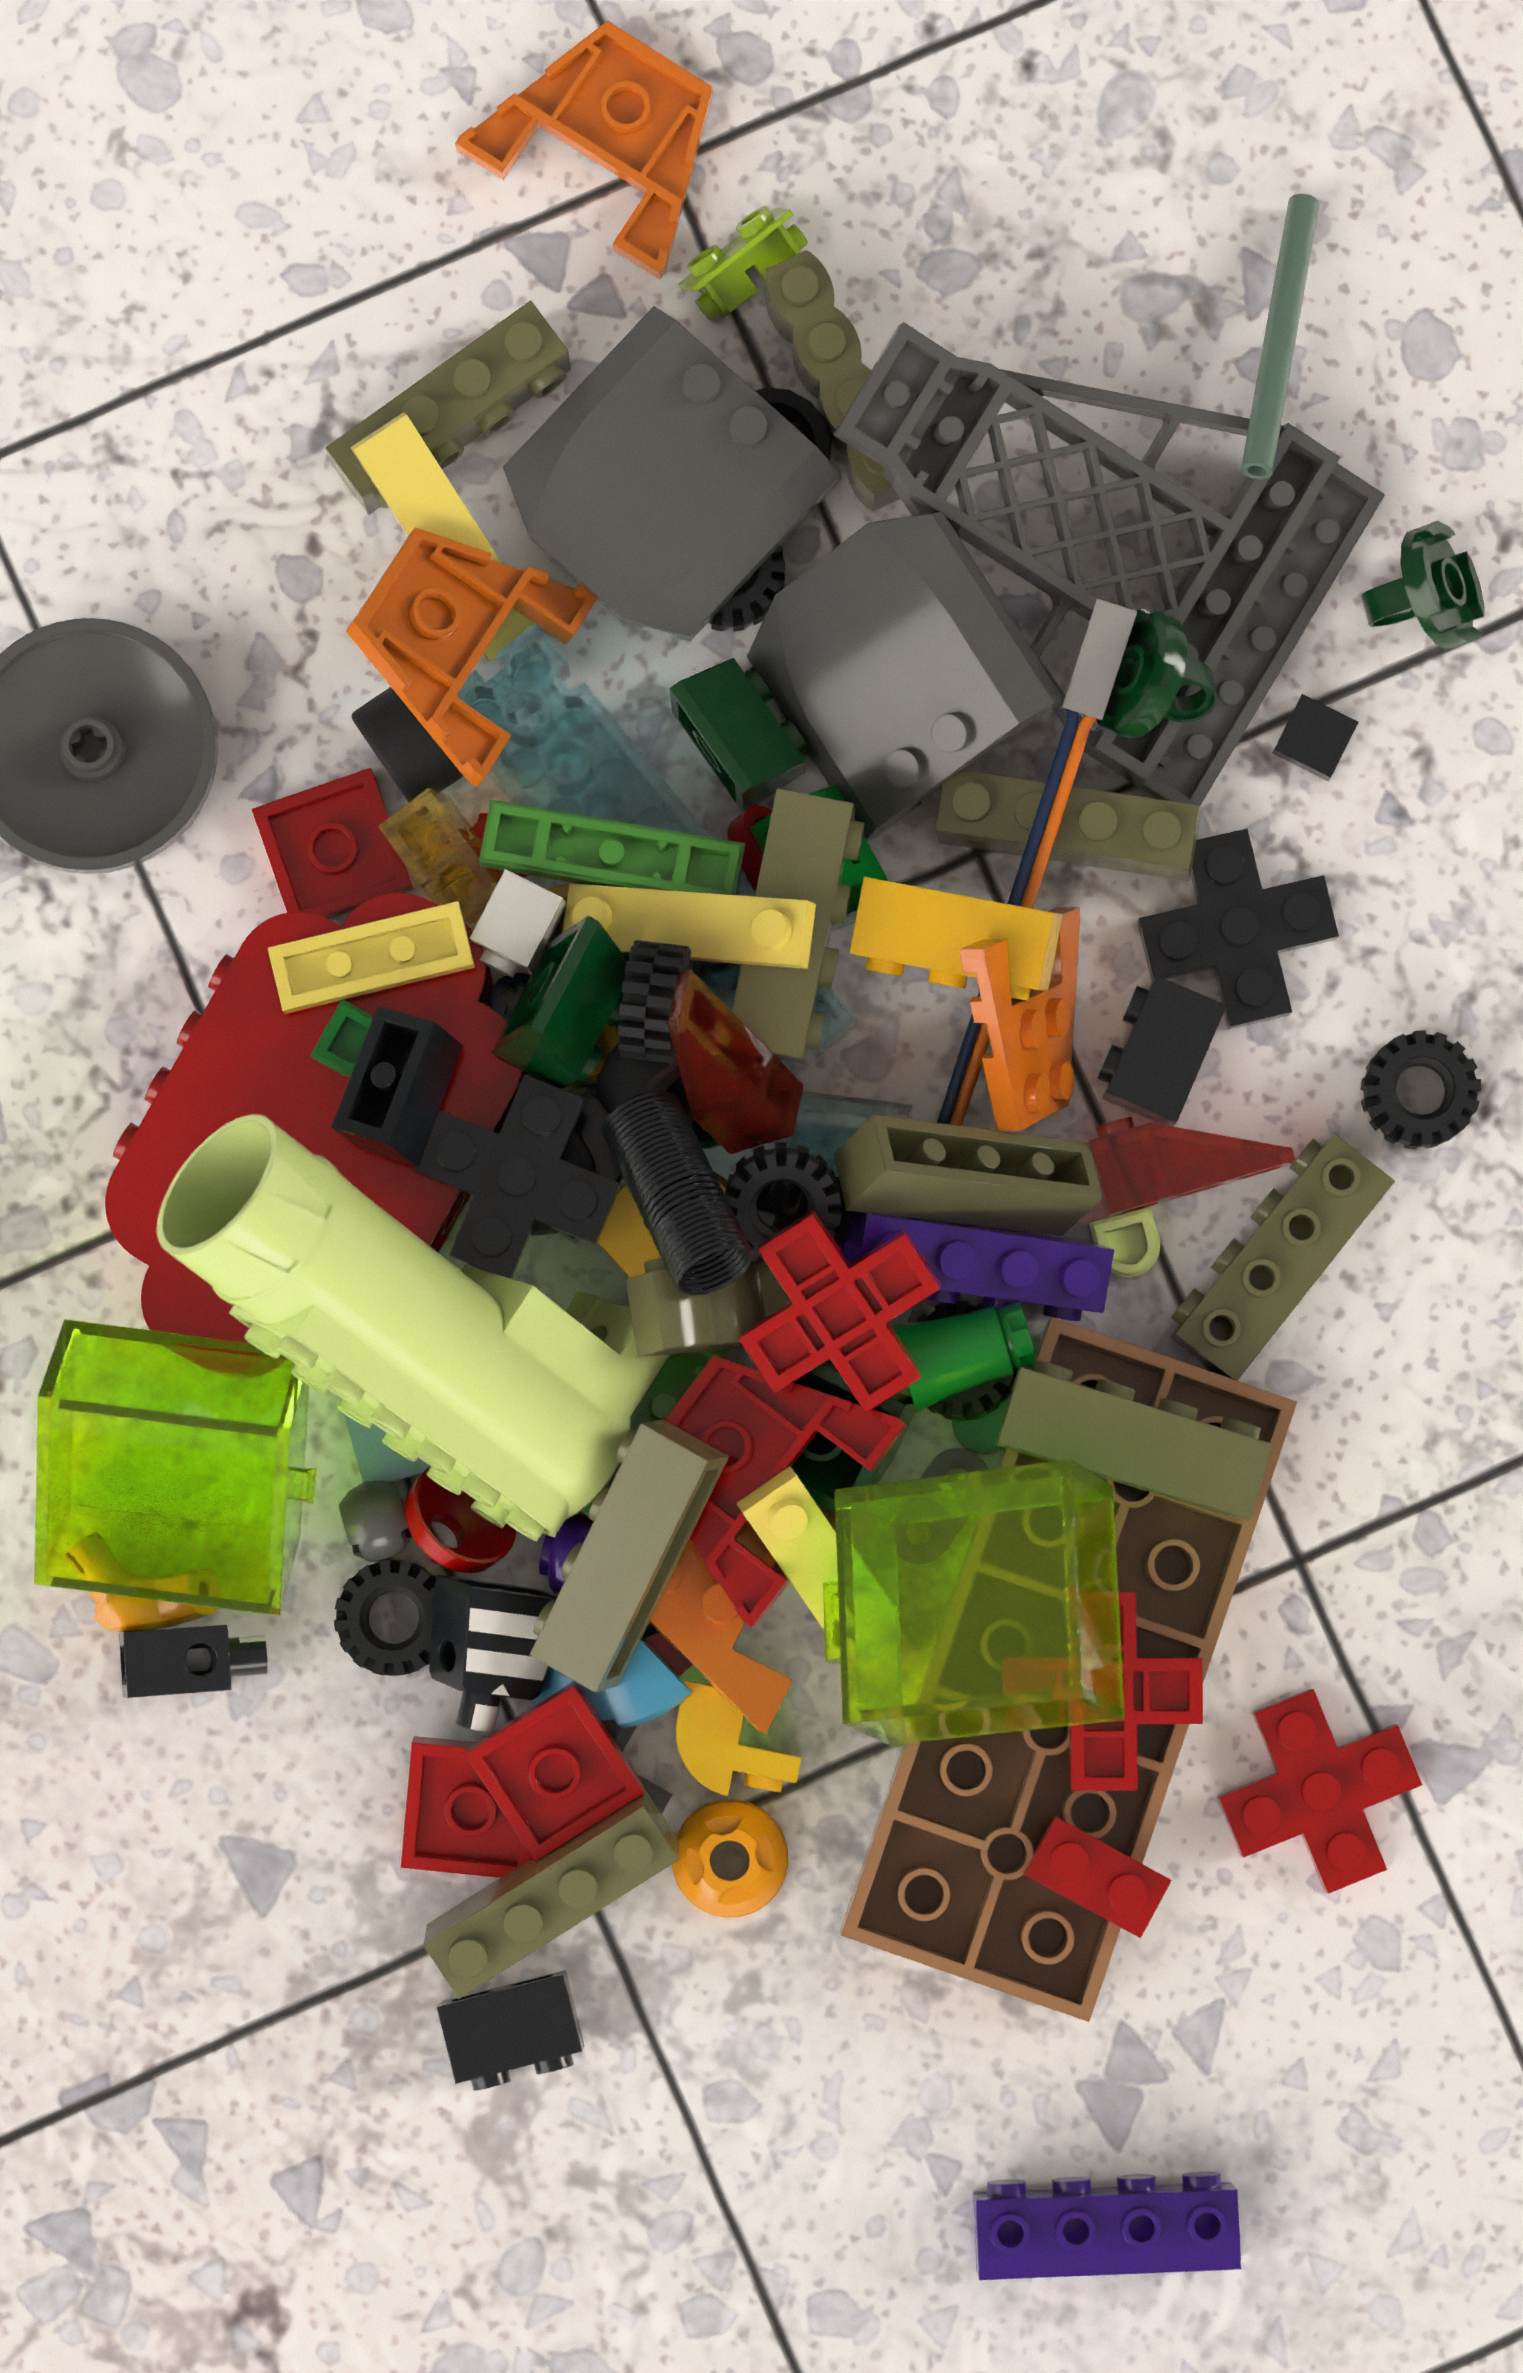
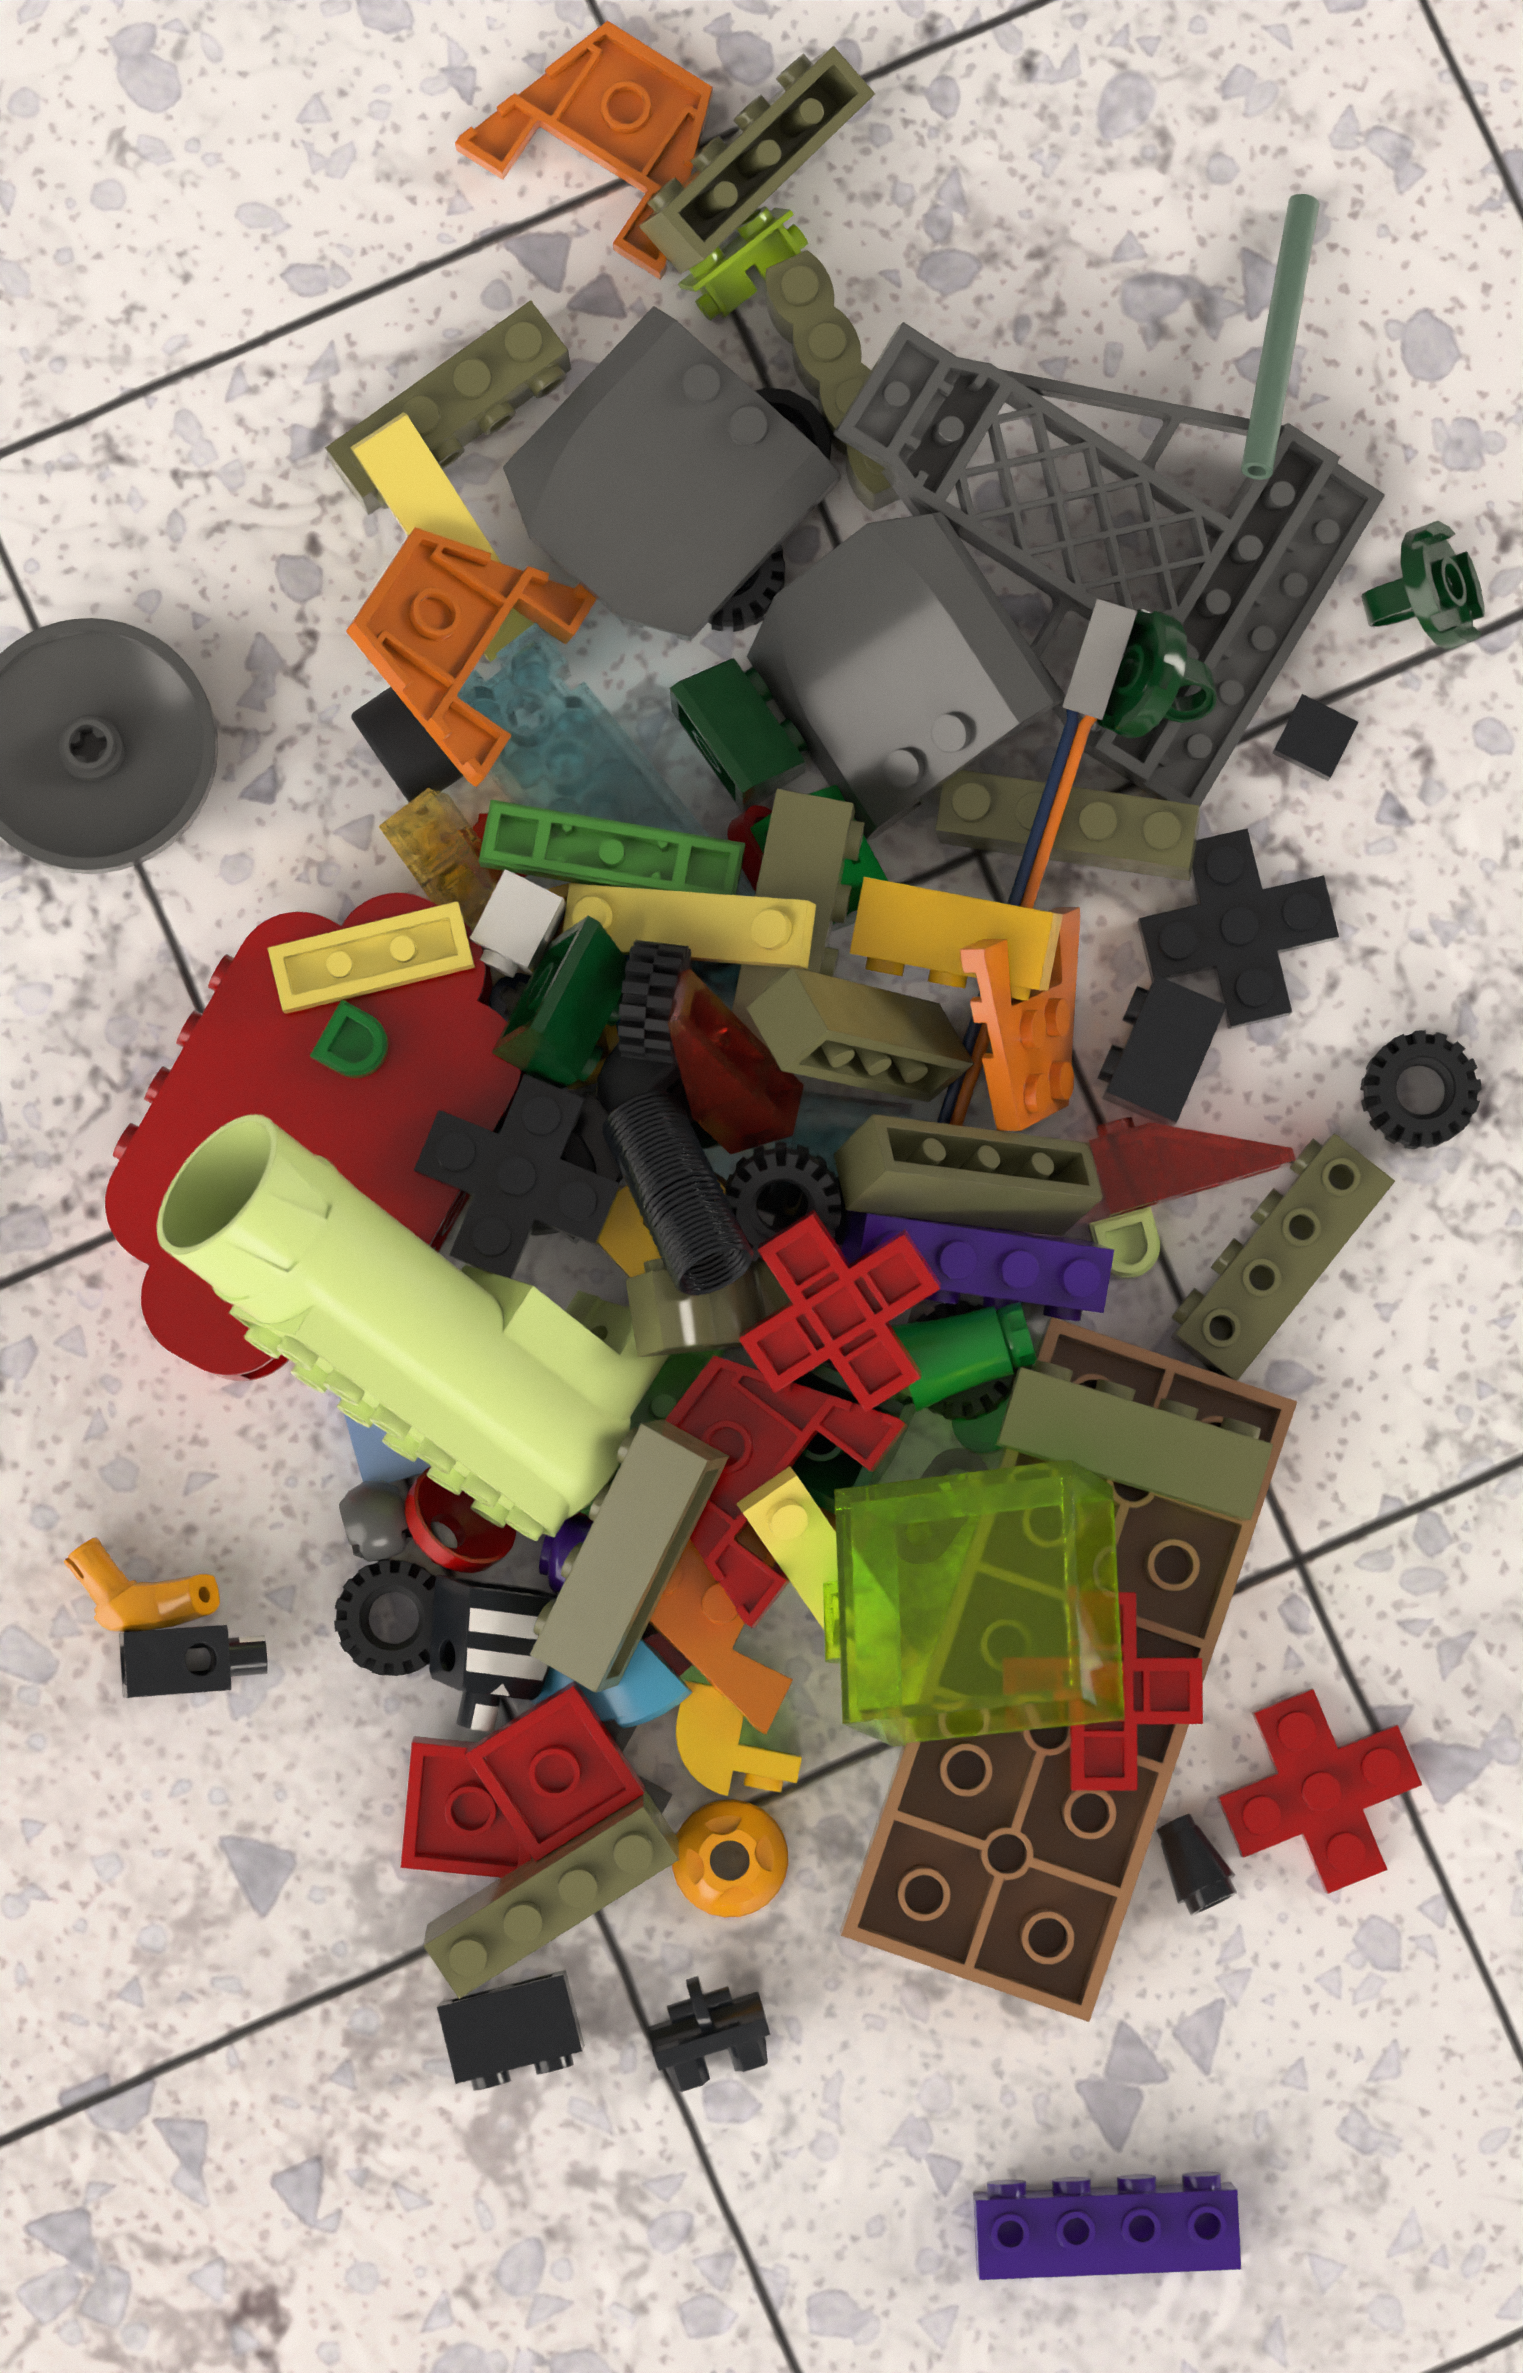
(170, 1468): clear neon green container -> none
(330, 846): red tile -> none
(397, 1085): black brick -> none
(706, 2026): none -> black hips
(756, 160): none -> olive brick
(859, 1035): none -> olive brick
(1097, 1877): red plate -> none
(1195, 1866): none -> black cone

